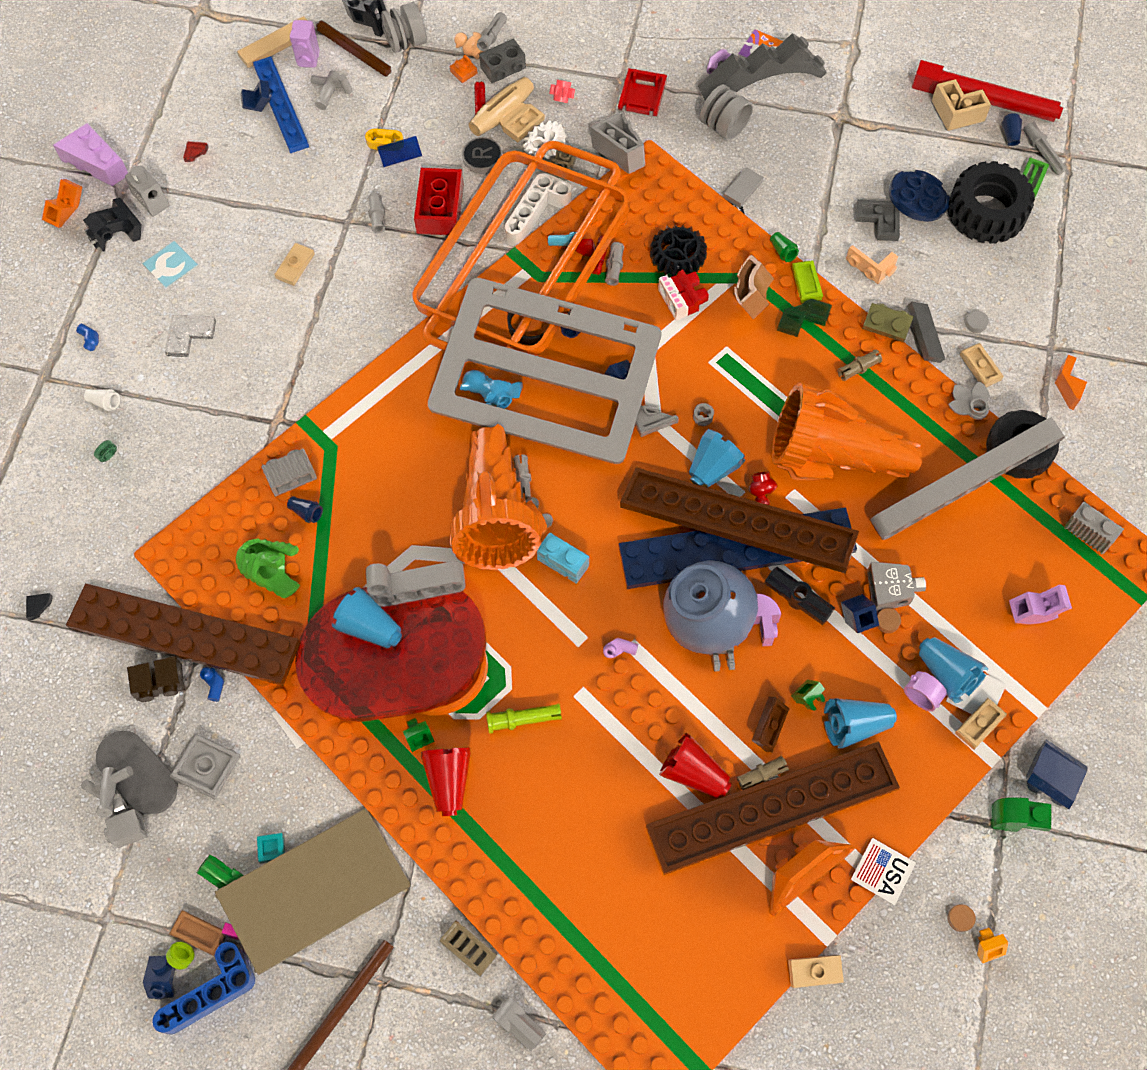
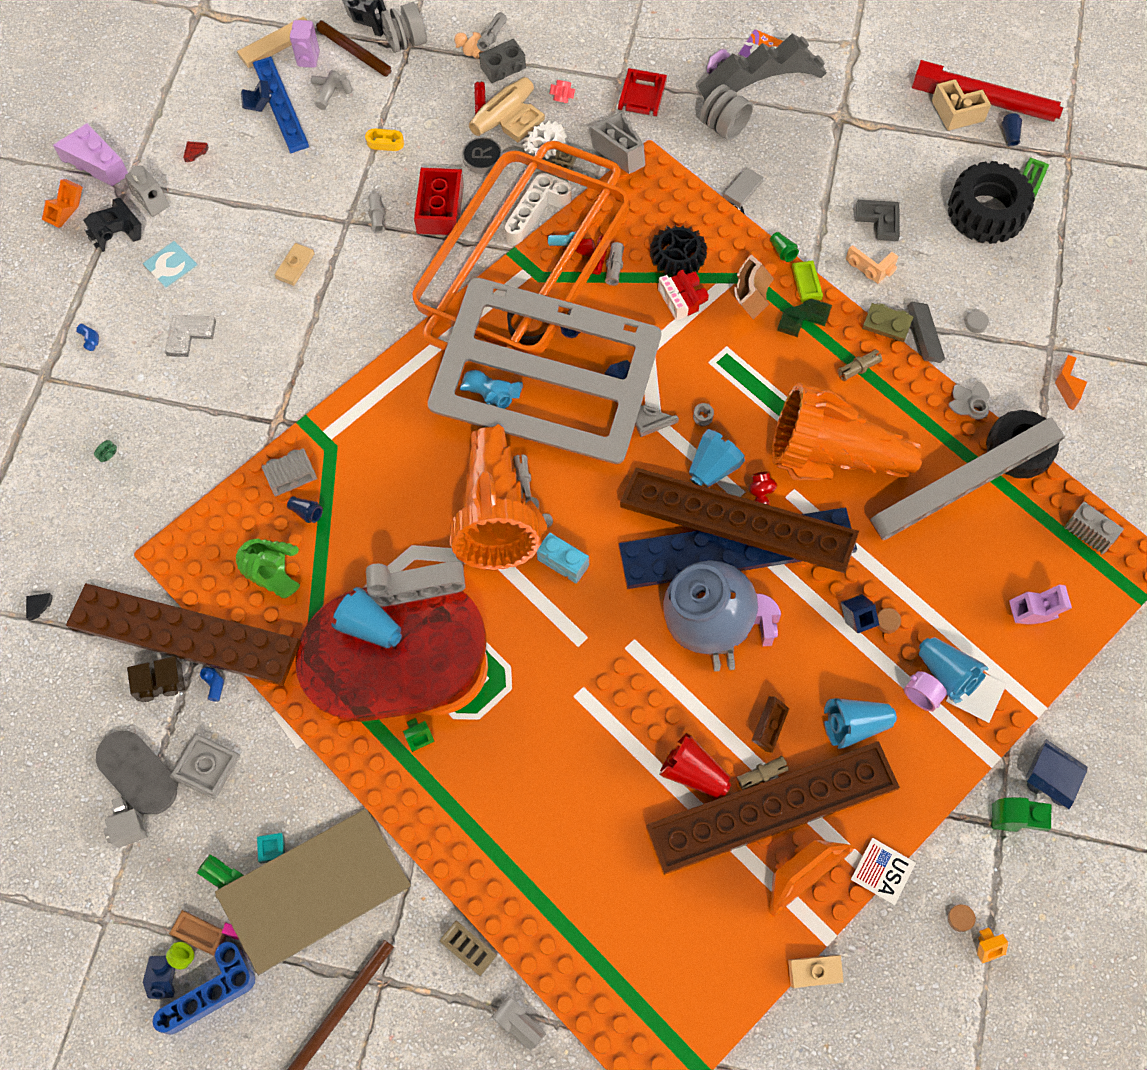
(105, 399): white cone -> none
(106, 788): light grey piece -> none
(399, 151): clear blue tile -> none
(447, 777): red cone -> none
(463, 69): orange tile -> none
(511, 719): lime pin -> none
(619, 646): lavender arm -> none
(808, 693): green tile -> none
(812, 603): black piece -> none
(892, 585): light grey torso -> none
(919, 195): dark blue tile -> none
(980, 723): tan plate -> none
(981, 365): tan plate -> none
(1039, 140): light grey axle -> none

